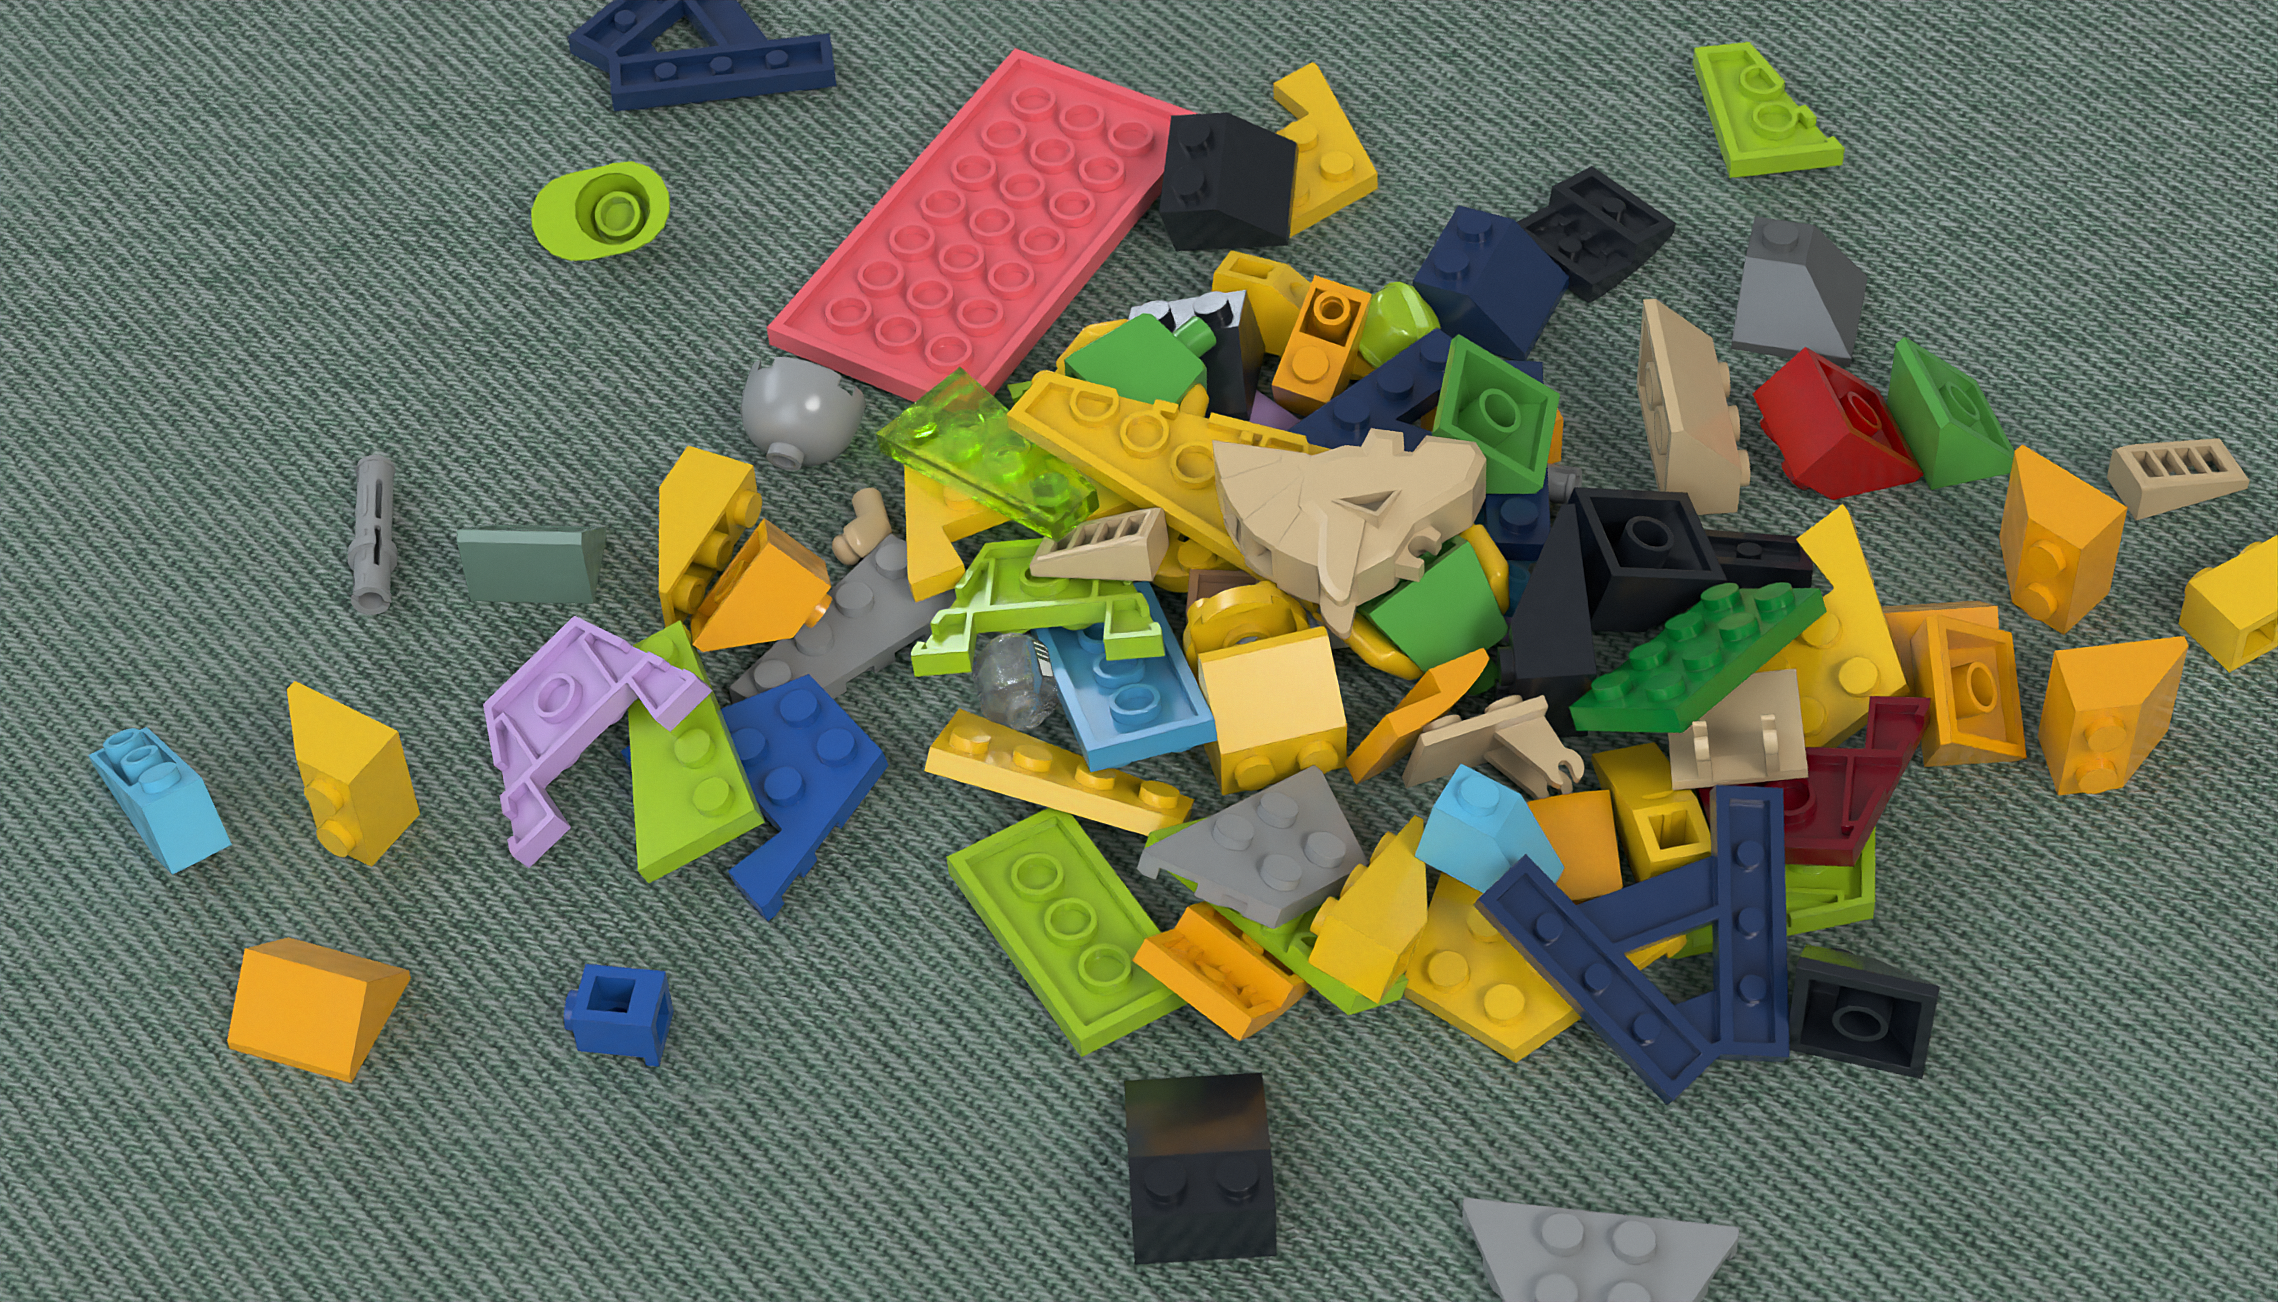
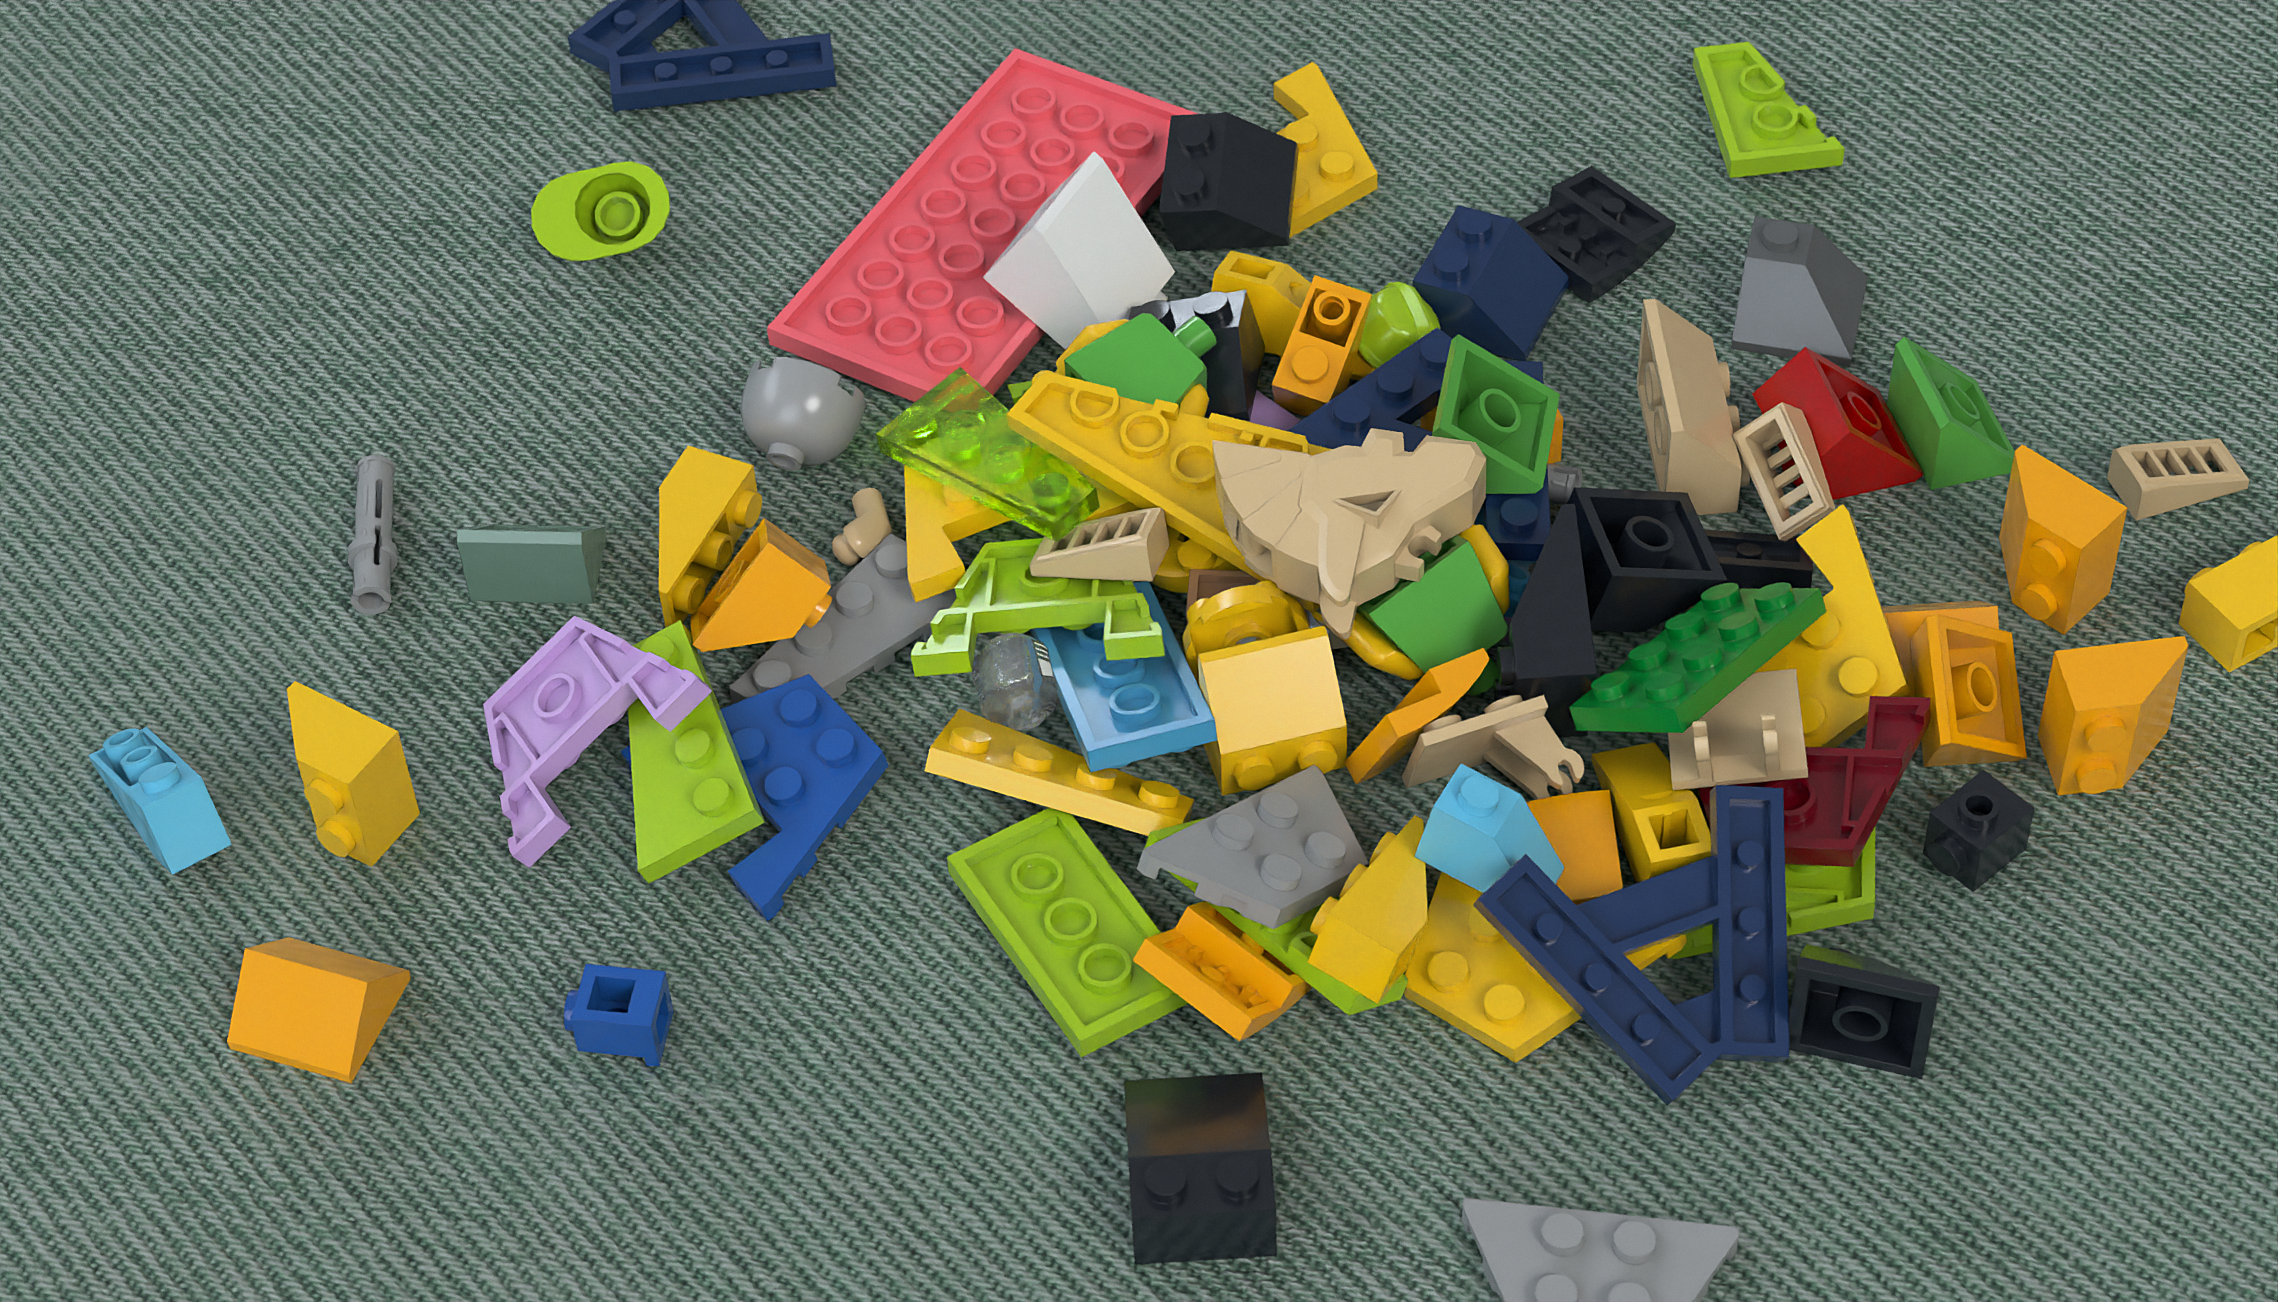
(1081, 257): none -> white slope
(1754, 444): none -> tan slope
(1978, 831): none -> black brick

